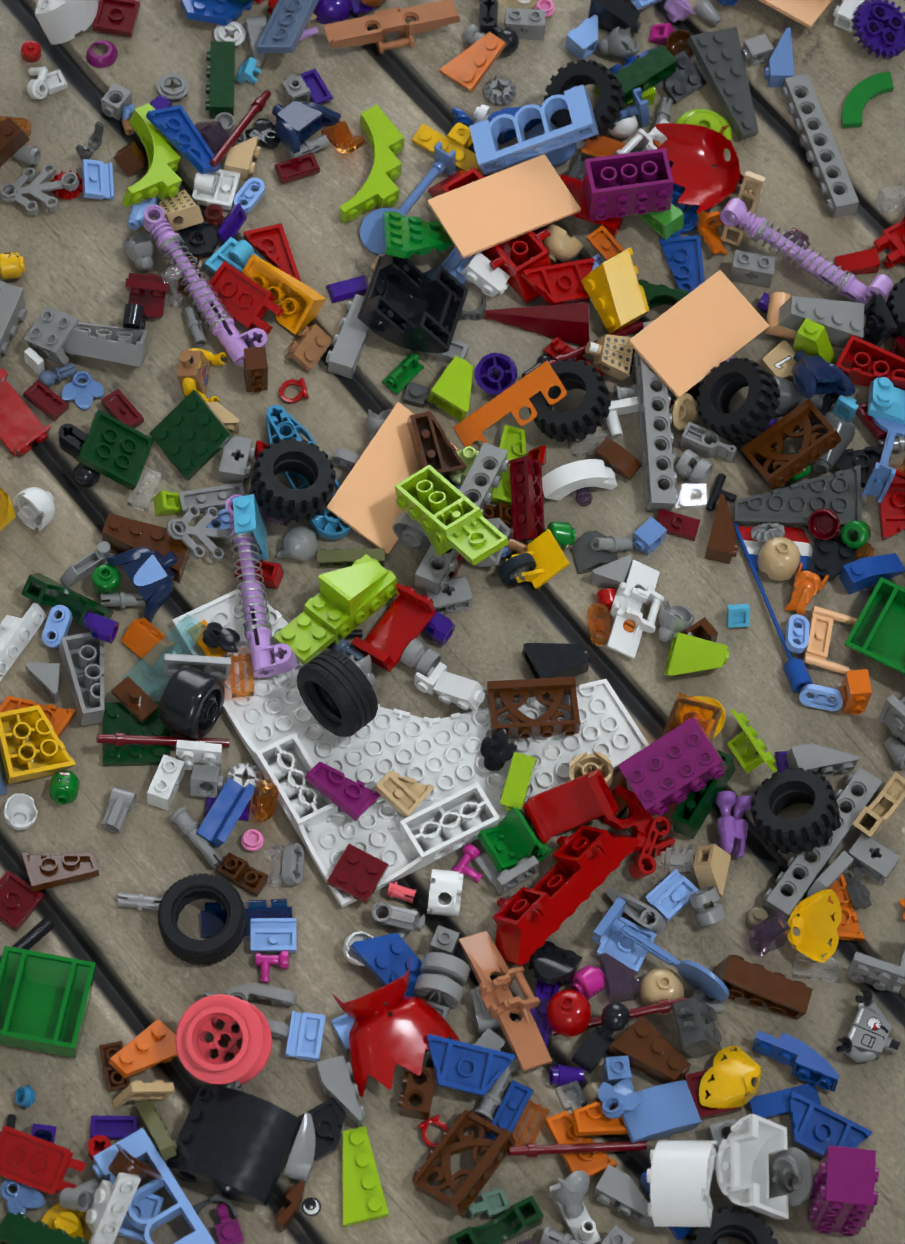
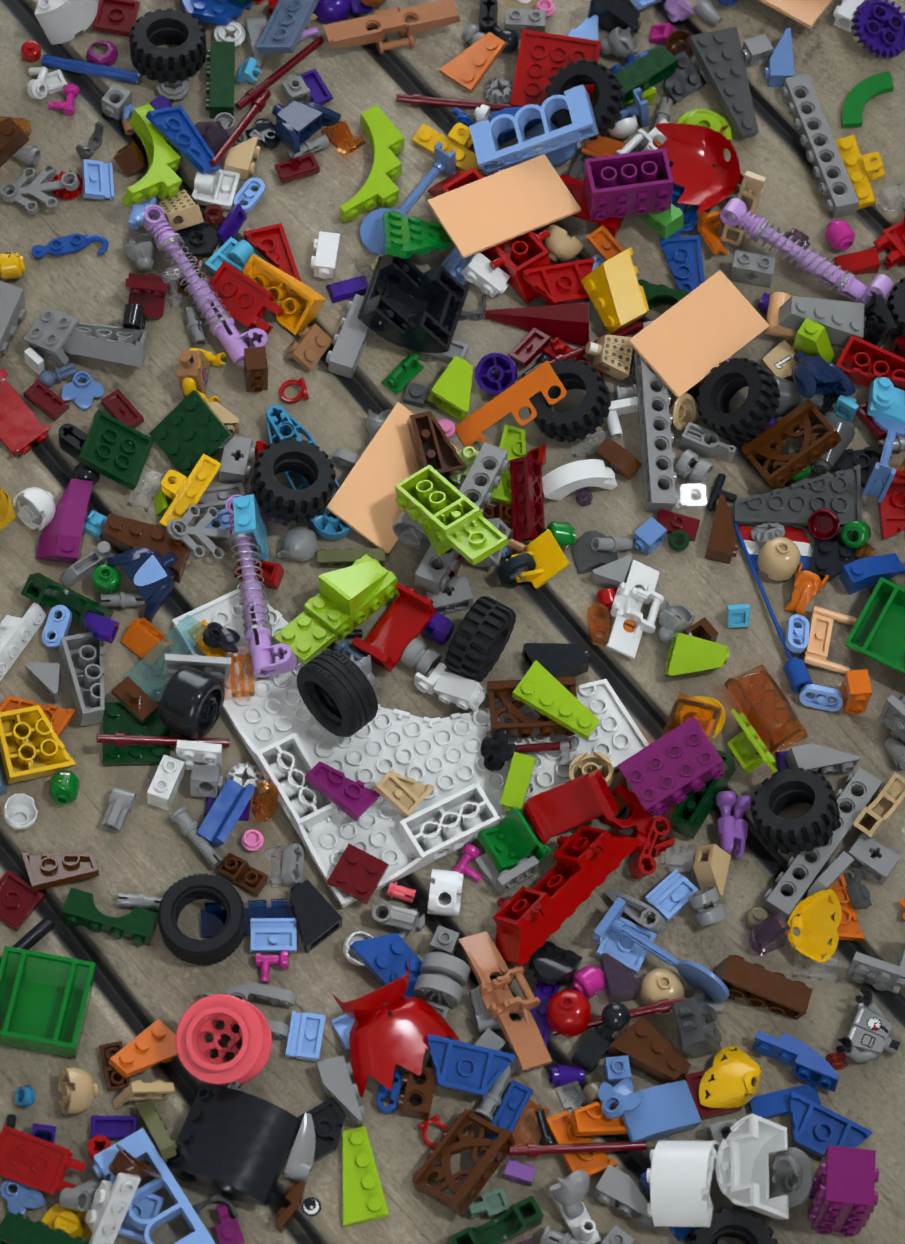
(65, 533): none -> magenta wedge
(68, 245): none -> blue piece
(70, 91): none -> dark pink piece
(77, 1090): none -> tan cylinder
(90, 69): none -> blue axle
(95, 524): none -> medium azure tile
(136, 926): none -> dark green arch
(167, 63): none -> black tyre
(188, 490): none -> yellow plate
(254, 93): none -> dark red bar
(313, 915): none -> black slope
(326, 255): none -> white brick
(394, 1092): none -> blue beam
(417, 99): none -> dark red bar
(448, 427): none -> bright pink plate
(480, 639): none -> black tyre
(519, 1173): none -> medium lavender piece
(529, 347): none -> dark red plate
(541, 57): none -> red plate
(547, 1138): none -> black bar
(549, 697): none -> lime wing
(563, 746): none -> piece
(681, 534): none -> dark green plate
(766, 708): none -> clear orange windscreen
(836, 1060): none -> clear red bush
(839, 235): none -> dark pink head
(860, 169): none -> yellow plate

